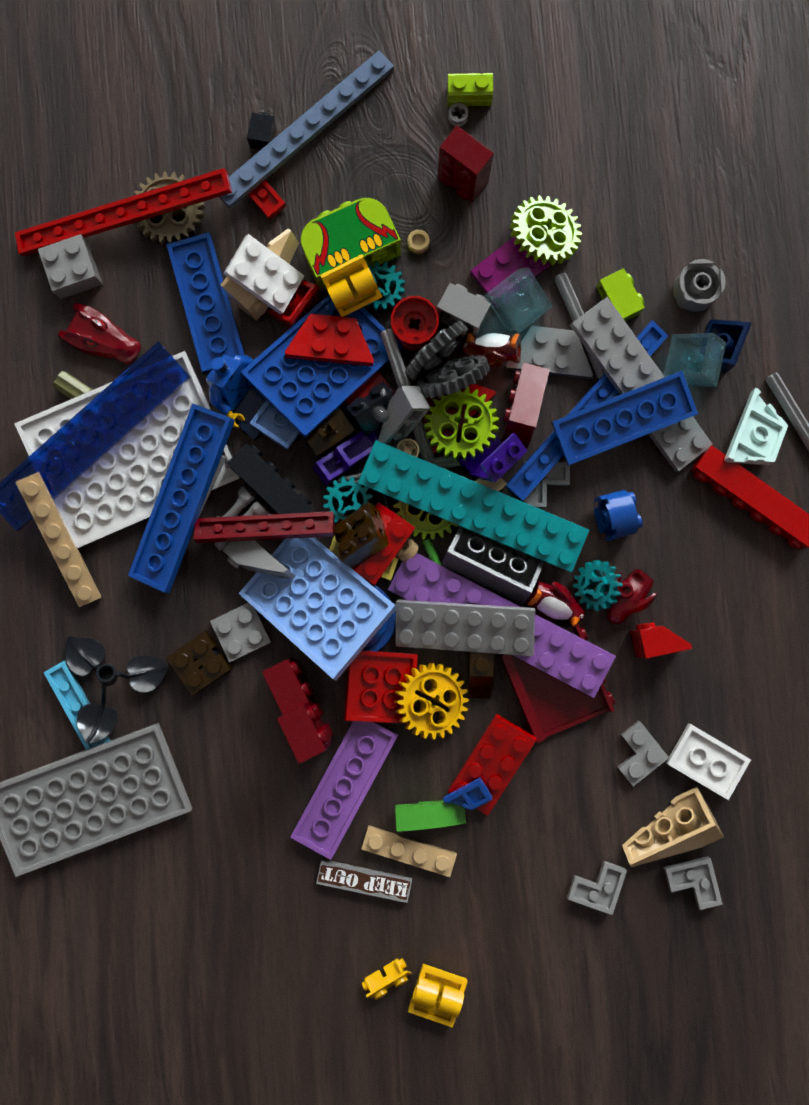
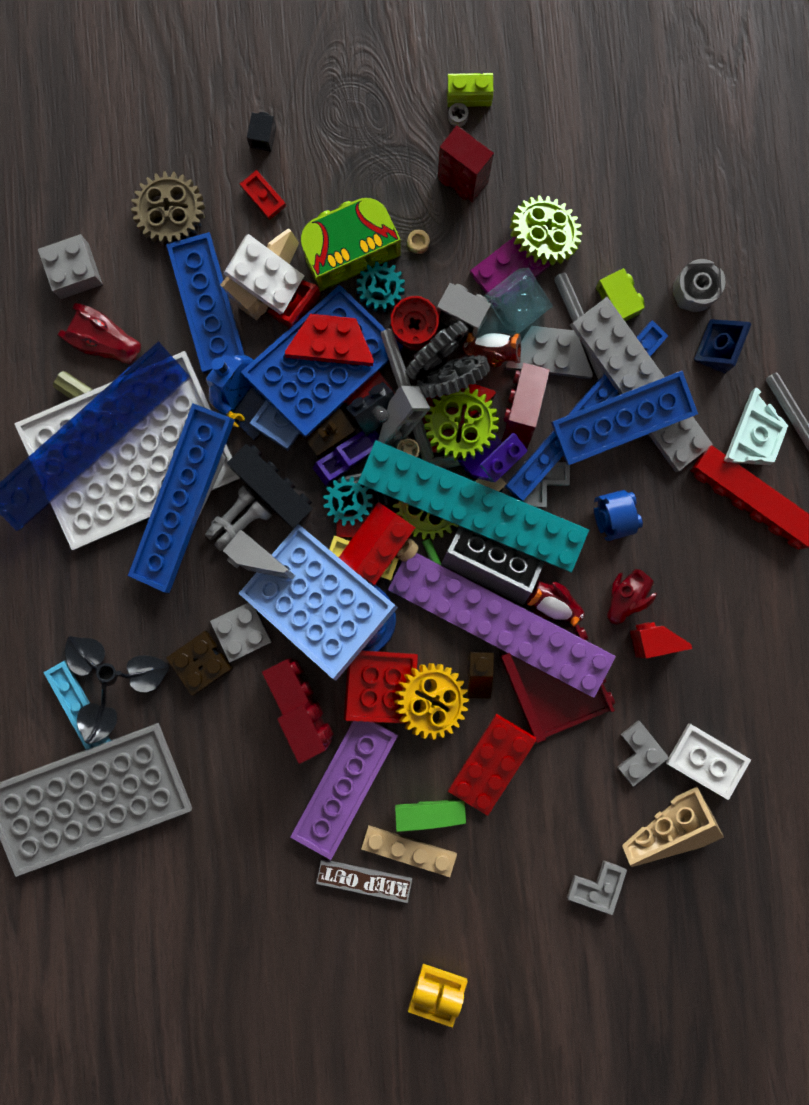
(58, 539): tan plate -> none
(125, 211): red plate -> none
(264, 527): dark red plate -> none
(307, 127): sand blue plate -> none
(351, 285): yellow plate -> none
(360, 535): dark brown piece -> none
(395, 976): yellow hinge -> none
(465, 627): light grey plate -> none
(470, 795): blue tile -> none
(604, 592): teal gear -> none
(697, 356): clear light blue brick -> none
(698, 875): light grey plate -> none

